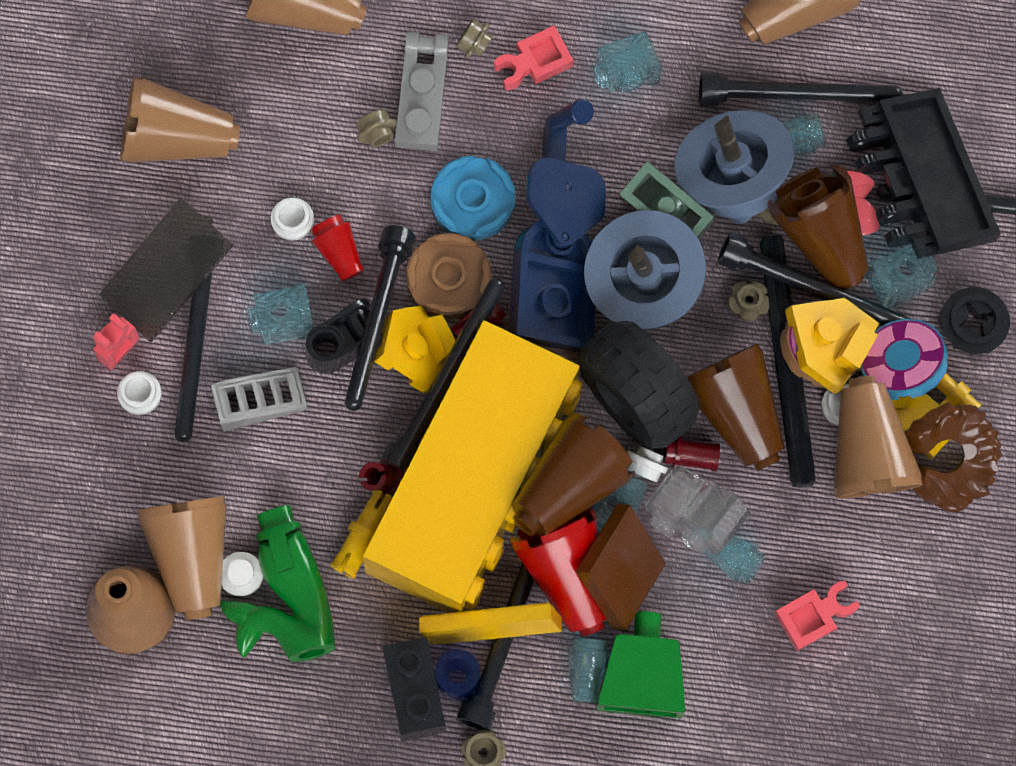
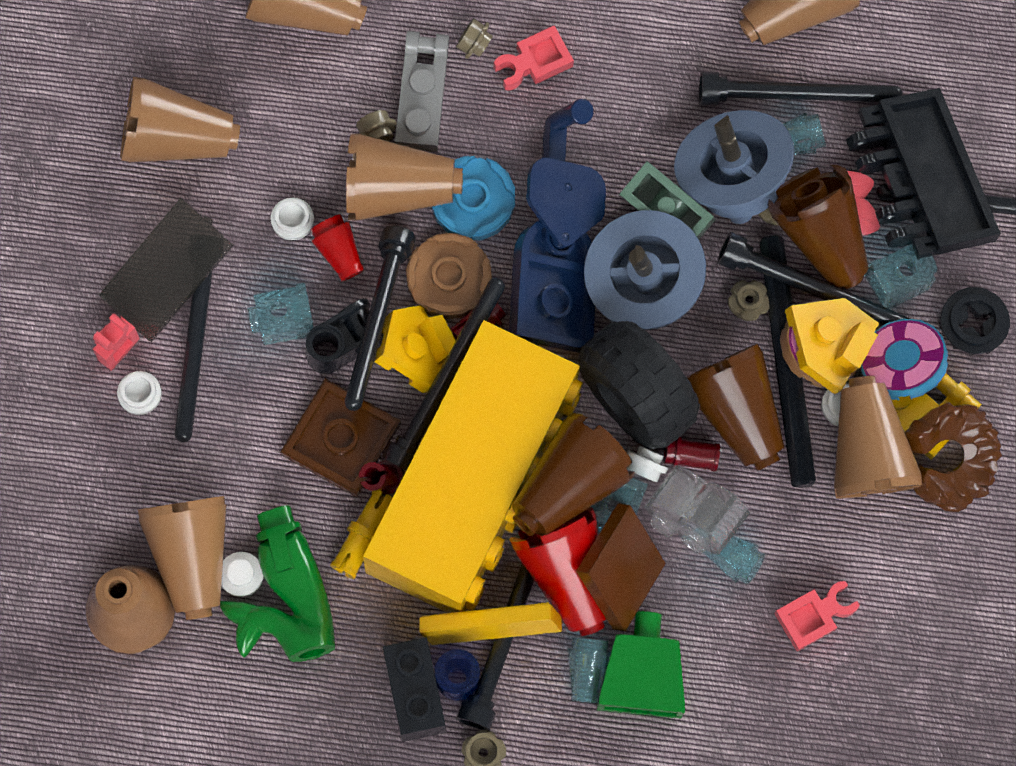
(255, 382): light grey slope -> none
(337, 440): none -> reddish brown tile
(396, 178): none -> medium nougat cone
(627, 64): clear light blue brick -> none

